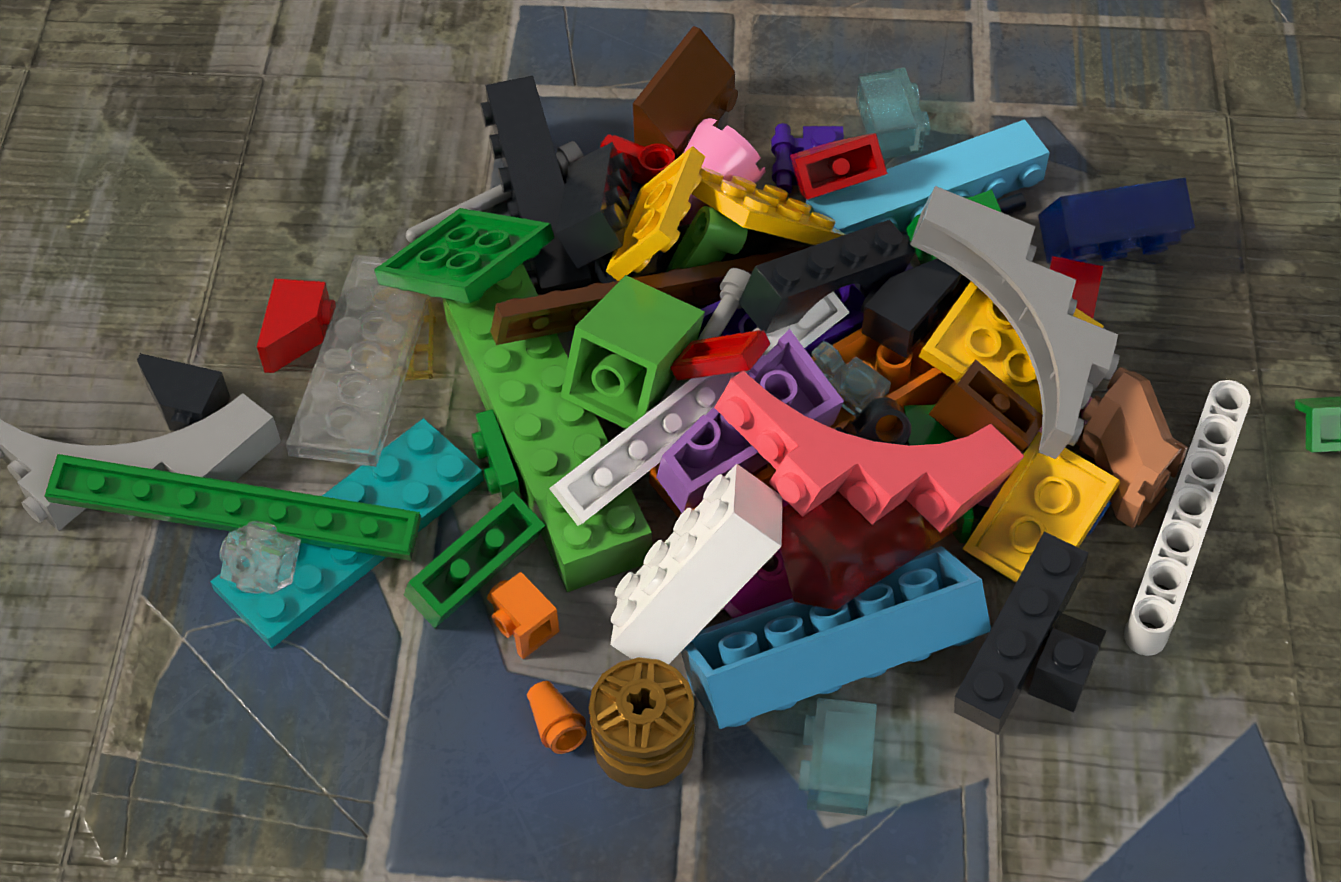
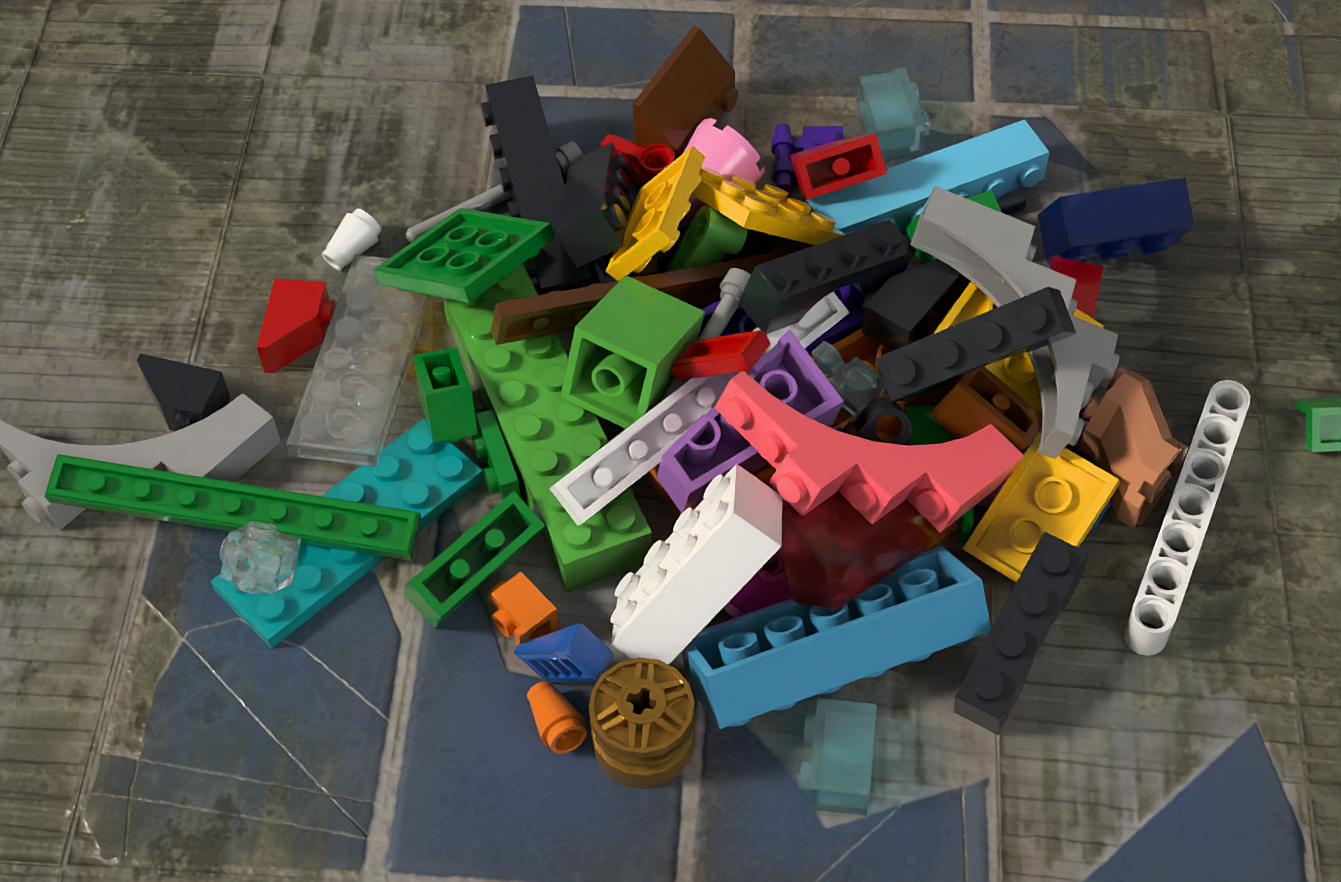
(353, 237): none -> white cone
(445, 395): none -> green brick
(566, 655): none -> blue slope
(977, 342): none -> black arch
(1066, 662): black slope -> none

